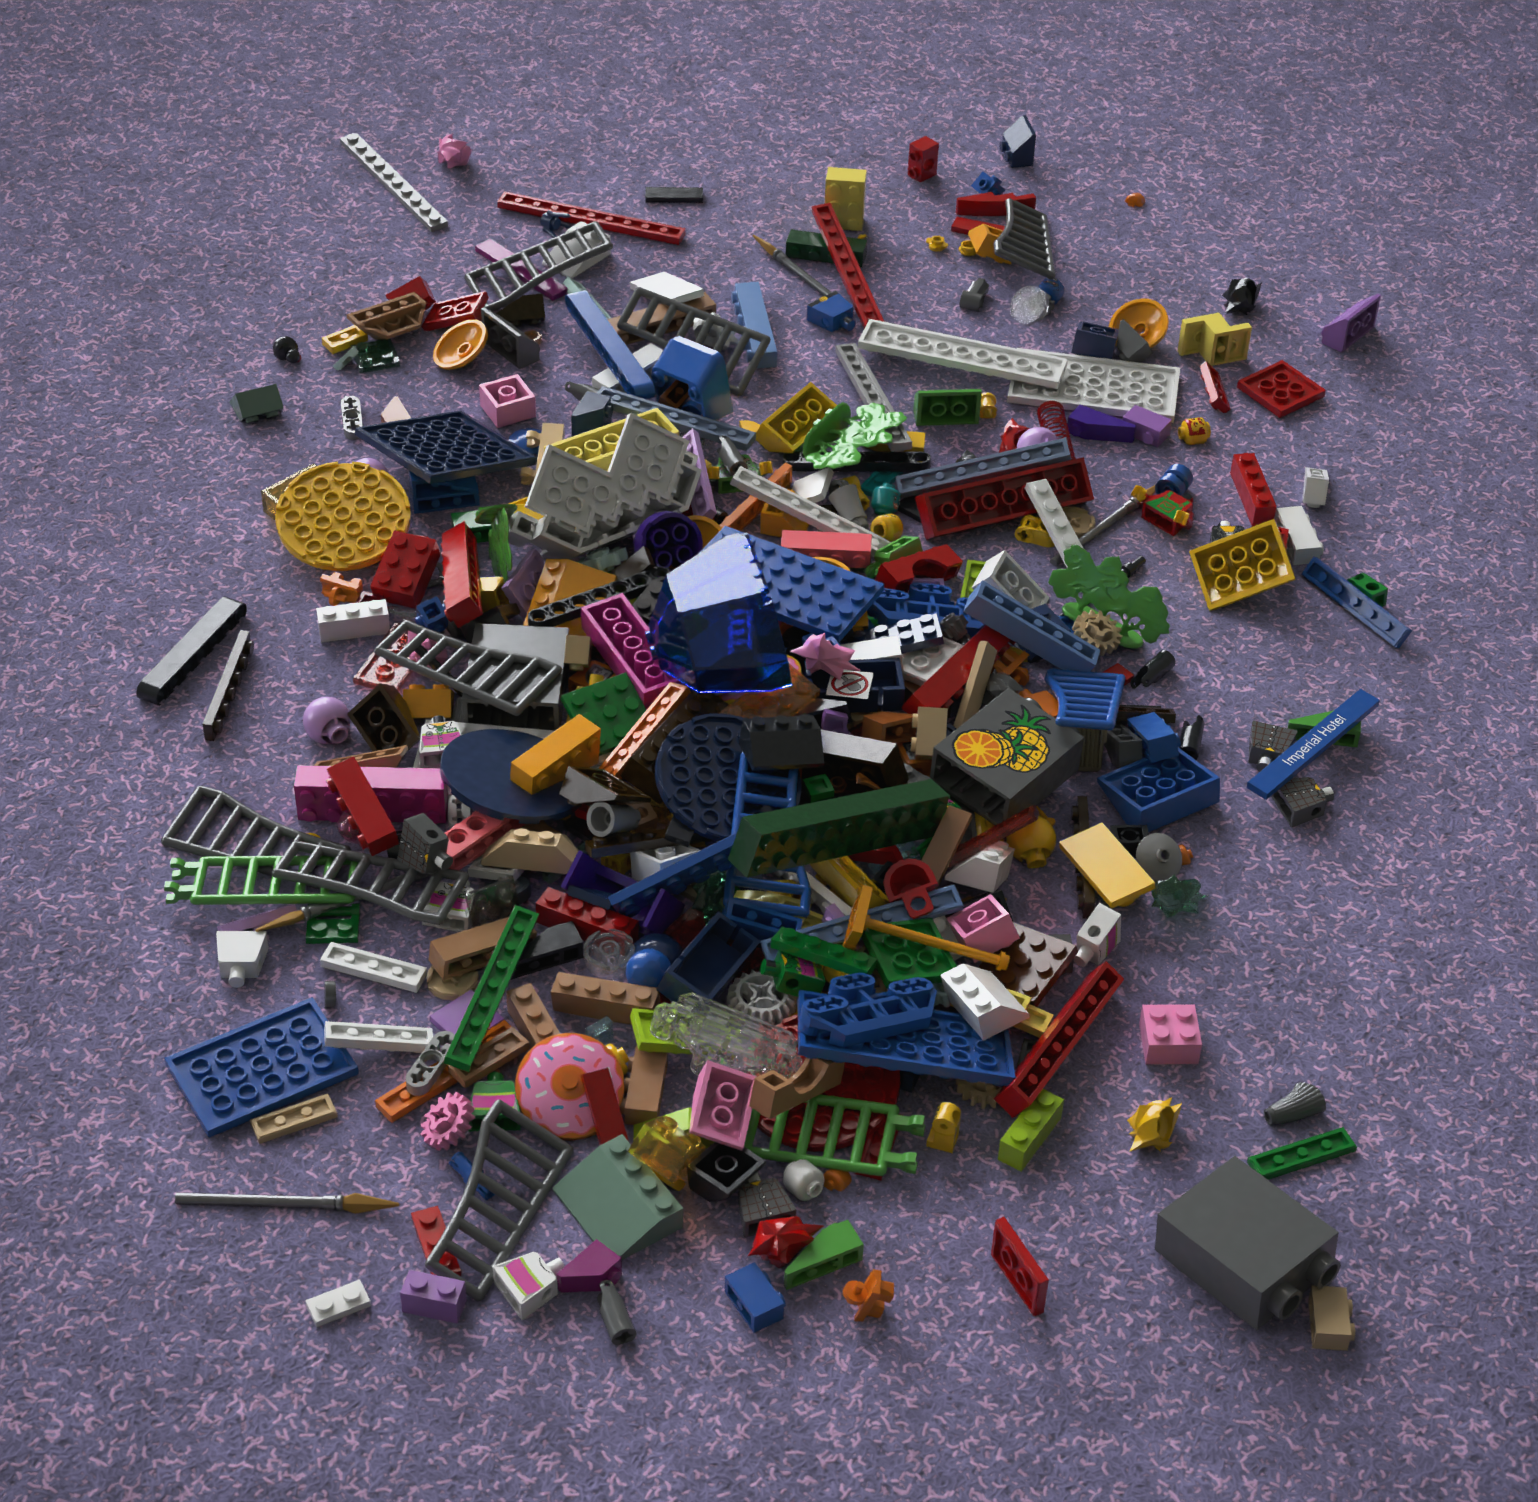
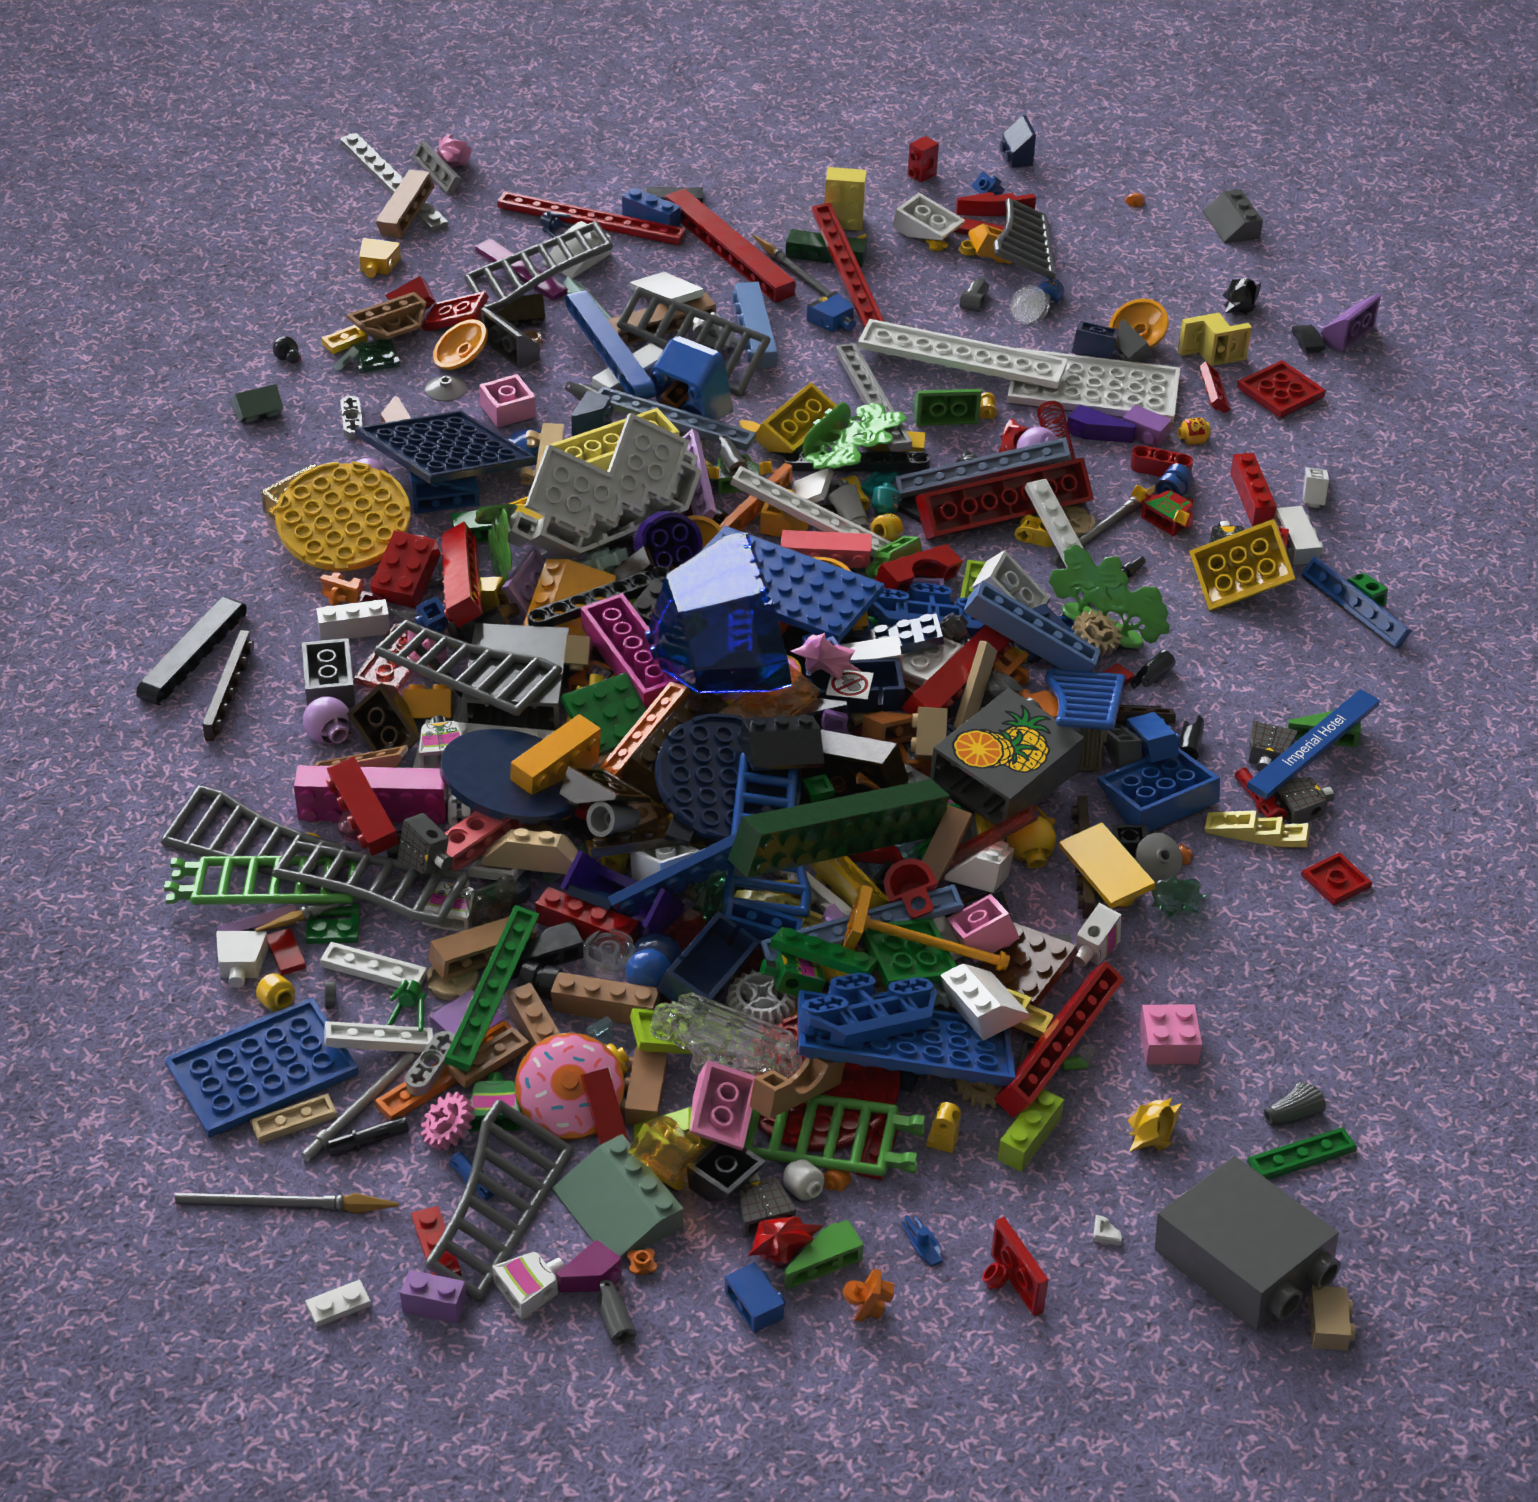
(275, 992): none -> yellow head
(285, 951): none -> tile
(321, 1139): none -> light grey bar
(328, 670): none -> dark grey brick
(367, 1136): none -> black axle
(378, 256): none -> yellow torso
(405, 203): none -> brick
(408, 994): none -> green plant
(438, 168): none -> light grey plate
(446, 388): none -> light grey dish
(540, 978): none -> black wheel
(645, 1267): none -> orange plate
(650, 208): none -> blue brick
(733, 247): none -> red brick
(924, 1242): none -> blue piece
(925, 219): none -> white slope
(995, 1276): none -> red plate
(1082, 1060): none -> arm
(1105, 1232): none -> white tile
(1157, 461): none -> red beam
(1234, 217): none -> dark grey slope
(1250, 828): none -> light yellow slope
(1267, 807): none -> red pin
(1308, 337): none -> black slope
(1336, 879): none -> red tile

